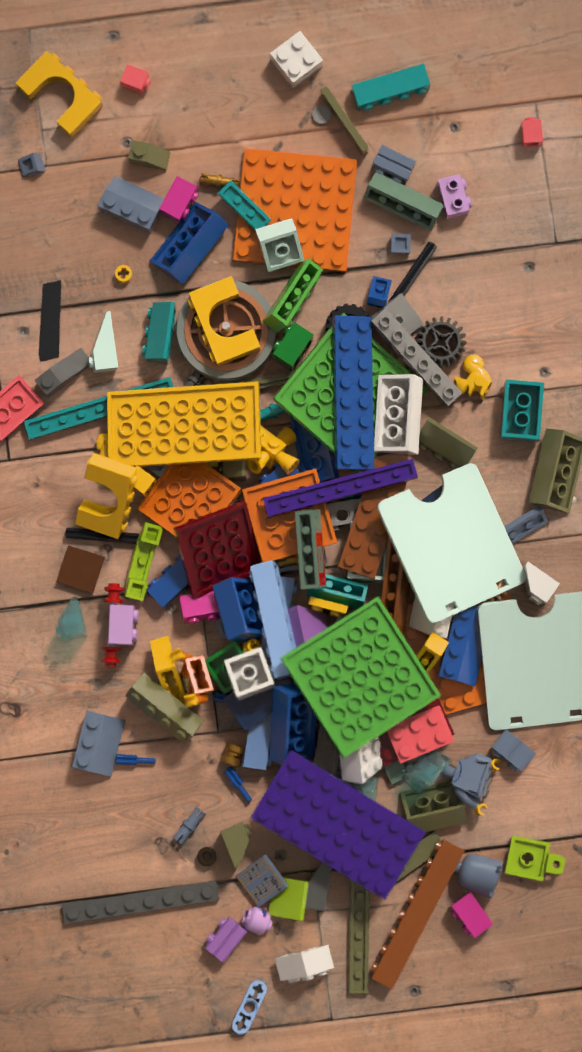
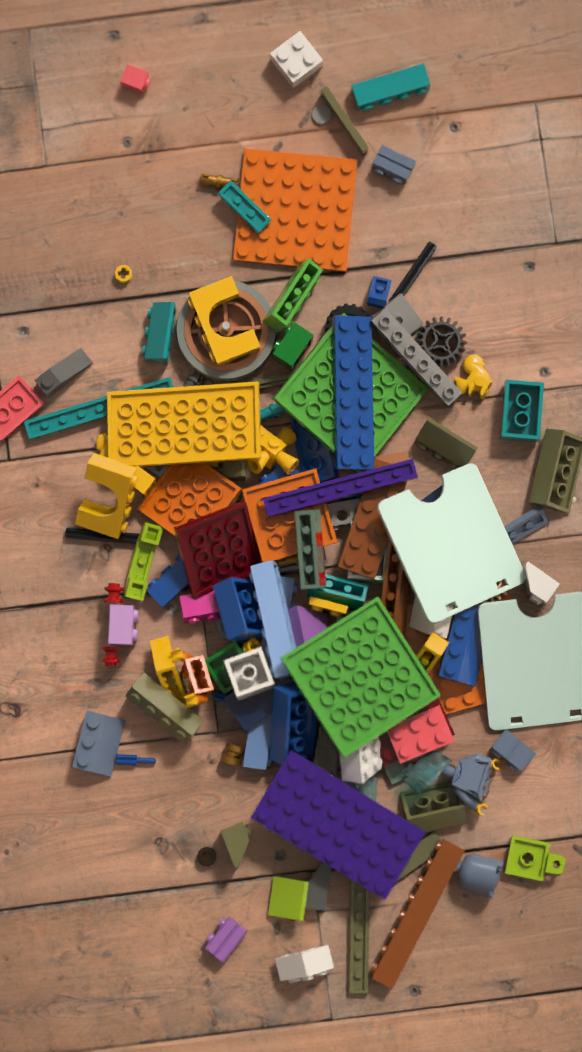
(31, 164): sand blue slope -> none
(49, 69): yellow arch -> none
(50, 321): black sticker -> none
(71, 621): clear light blue slope -> none
(80, 569): reddish brown tile -> none
(104, 354): light aqua slope -> none
(131, 204): sand blue slope -> none
(140, 902): dark grey plate -> none
(148, 155): olive slope -> none
(179, 199): dark pink brick -> none
(189, 243): blue slope -> none
(189, 825): sand blue pin -> none
(236, 781): blue axle -> none
(241, 1009): light blue beam -> none
(256, 920): lavender head -> none
(262, 880): sand blue tile -> none
(280, 244): light aqua slope -> none
(398, 414): white slope -> none
(400, 243): sand blue plate -> none
(403, 201): sand green brick -> none
(453, 196): lavender brick -> none
(471, 915): dark pink brick -> none
(531, 132): coral brick -> none

